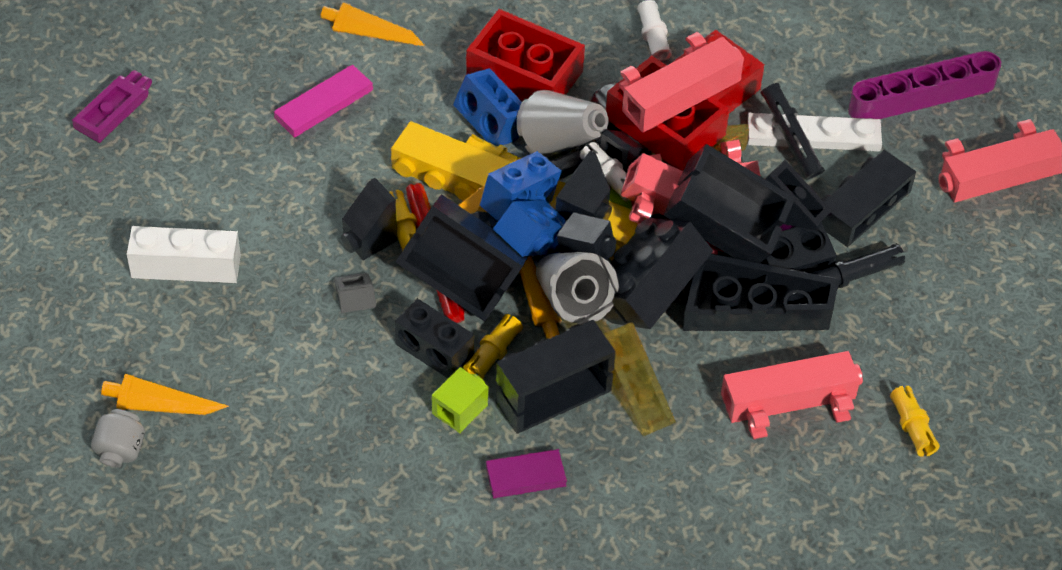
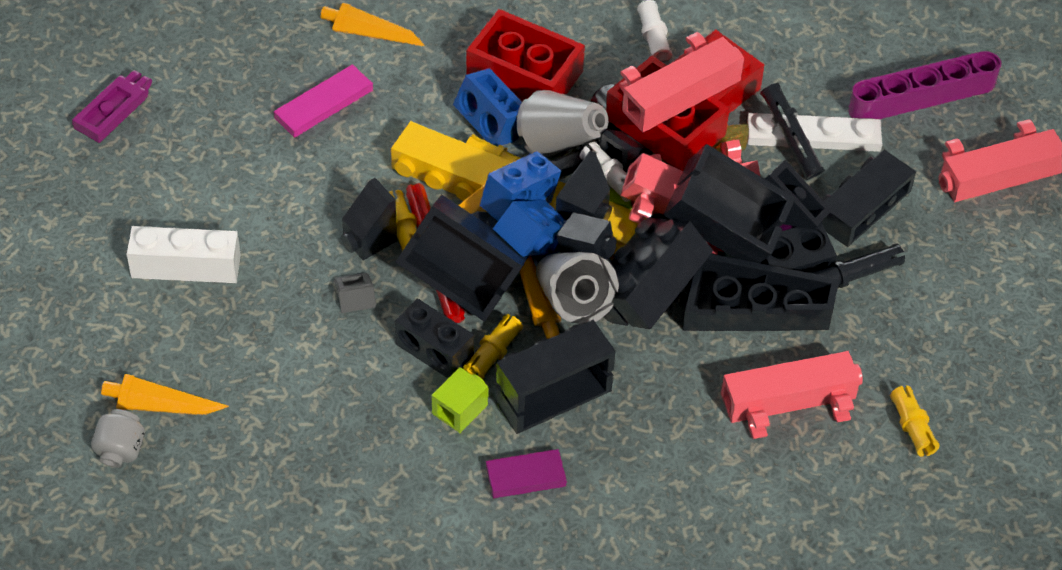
(637, 383): clear yellow slope -> none

